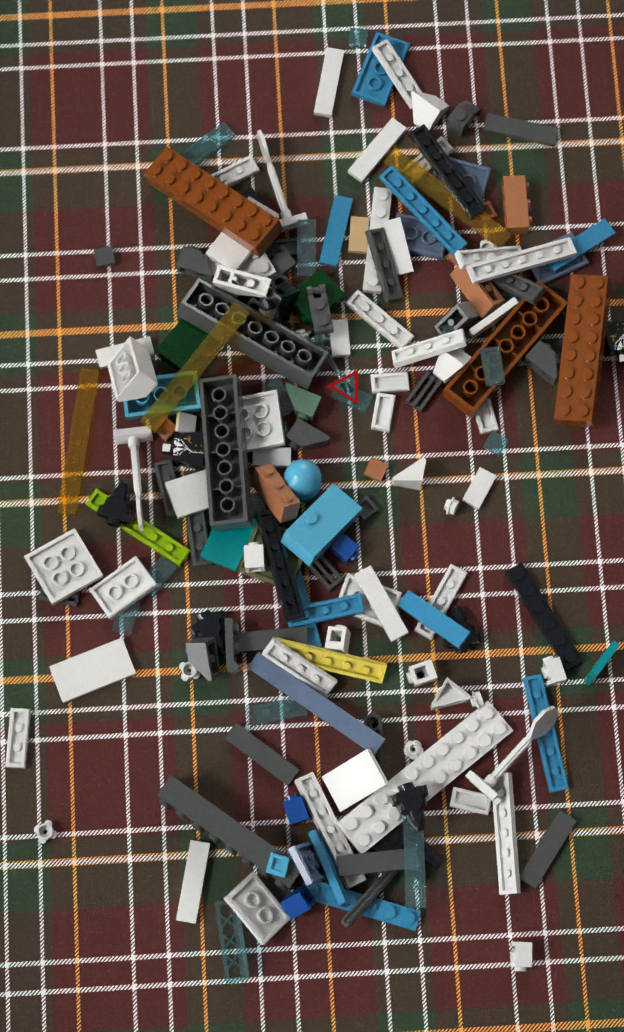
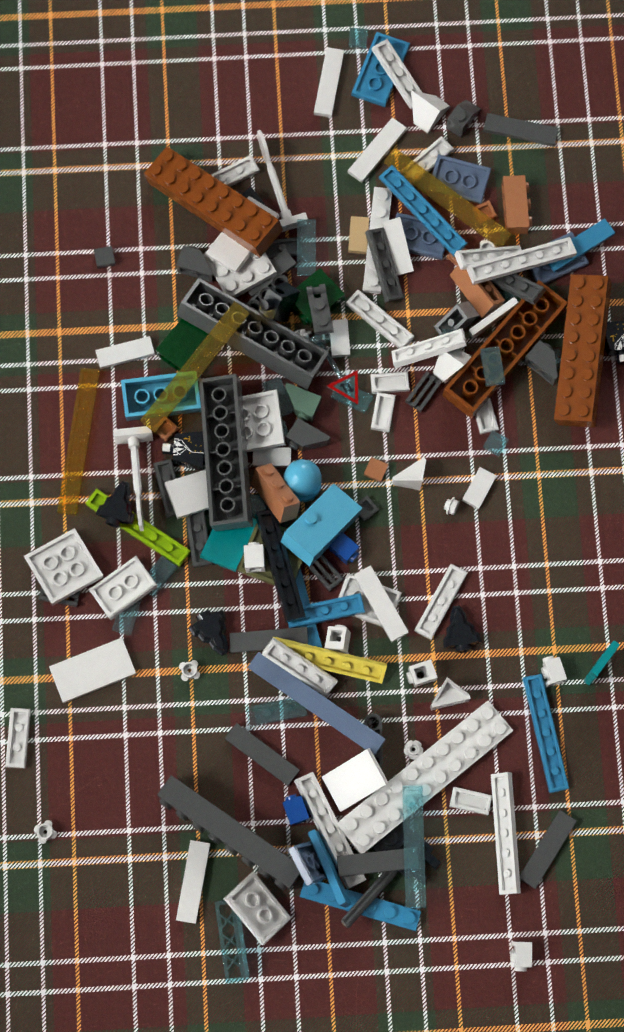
(132, 371): white slope -> none
(185, 422): white tile -> none
(203, 656): slope -> none
(209, 144): clear light blue tile -> none
(232, 647): dark grey plate -> none
(240, 282): white slope -> none
(278, 865): medium azure tile -> none
(297, 902): blue brick -> none
(335, 231): dark azure tile -> none
(411, 803): black rock -> none
(434, 619): dark azure tile -> none
(447, 172): black tile -> none
(476, 699): white plate -> none
(539, 727): white piece -> none
(543, 616): black plate -> none

